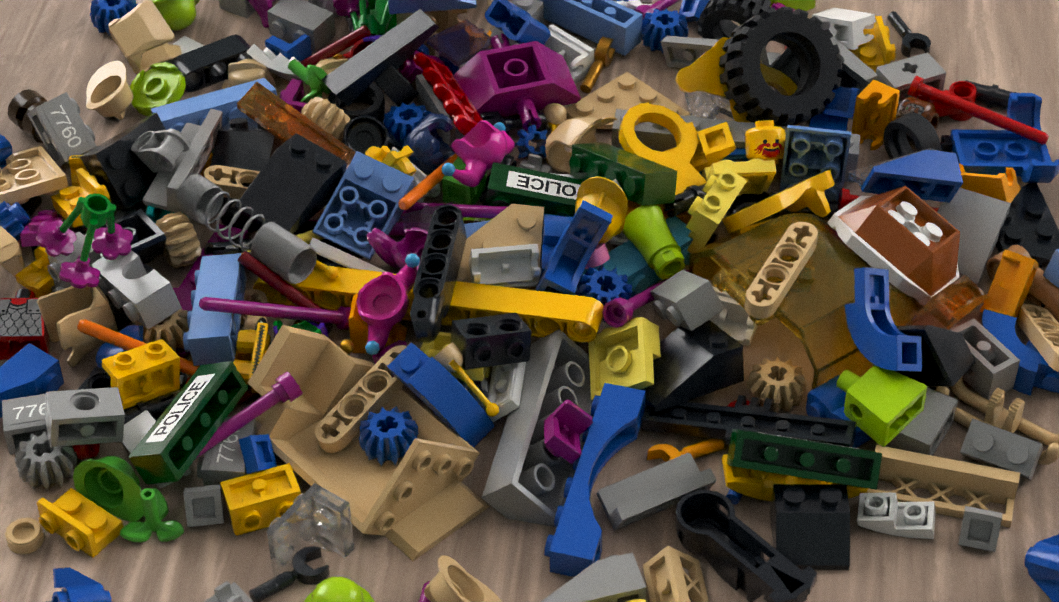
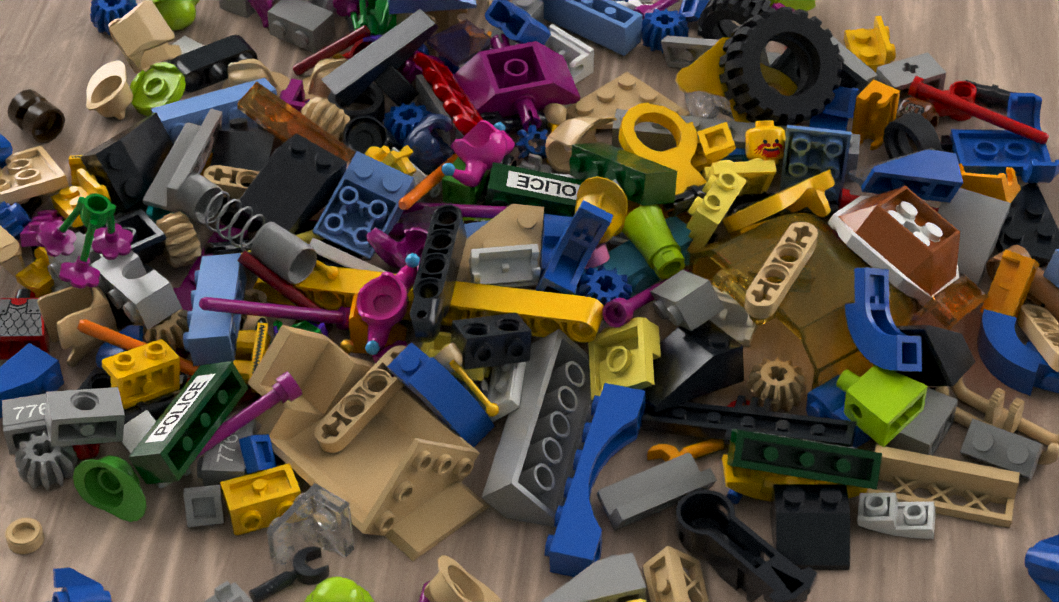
(62, 128): light grey brick -> none
(79, 522): yellow bracket -> none
(155, 510): bright green plant -> none
(160, 148): light grey piece -> none
(276, 64): white slope -> none
(299, 48): blue panel -> none
(312, 77): bright green plant -> none
(387, 434): blue gear -> none
(564, 429): magenta bracket -> none
(603, 57): pearl gold piece -> none
(847, 26): white hinge -> none
(909, 39): black piece -> none
(980, 528): light grey tile -> none
(994, 363): light grey brick -> none

